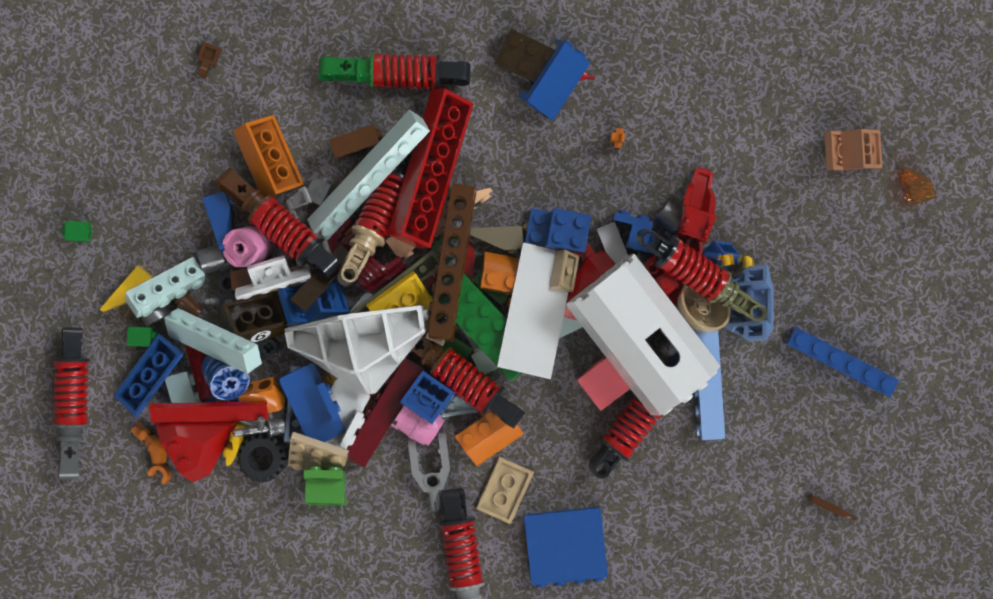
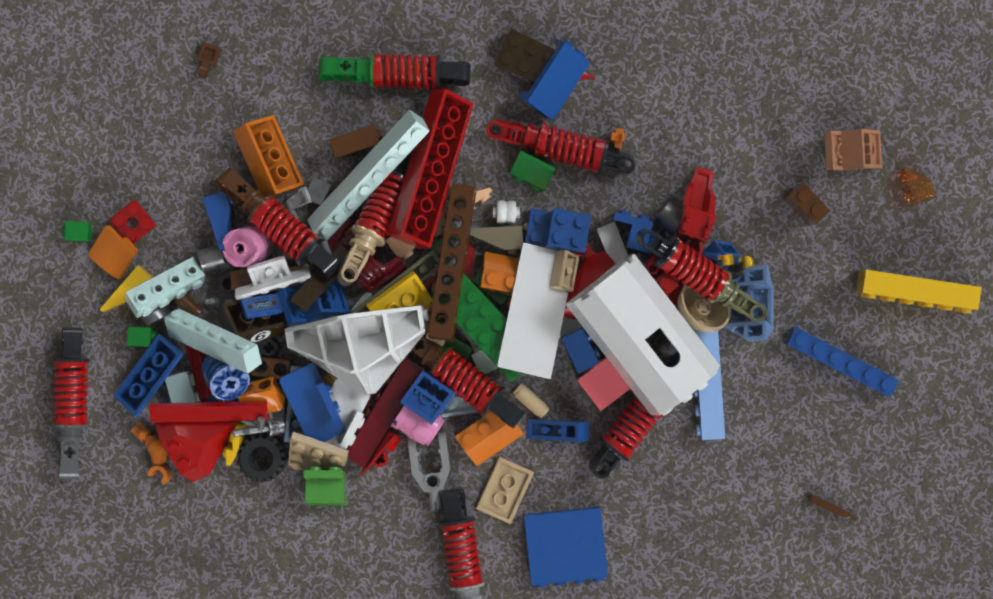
(113, 252): none -> orange slope
(120, 222): none -> red piece
(261, 306): none -> blue tile
(271, 363): none -> reddish brown piece
(388, 442): none -> red panel
(506, 212): none -> white piece
(531, 171): none -> green slope
(531, 400): none -> tan piece
(558, 430): none -> blue slope
(563, 146): none -> piece
(580, 350): none -> blue brick
(806, 204): none -> reddish brown brick
(920, 290): none -> yellow brick

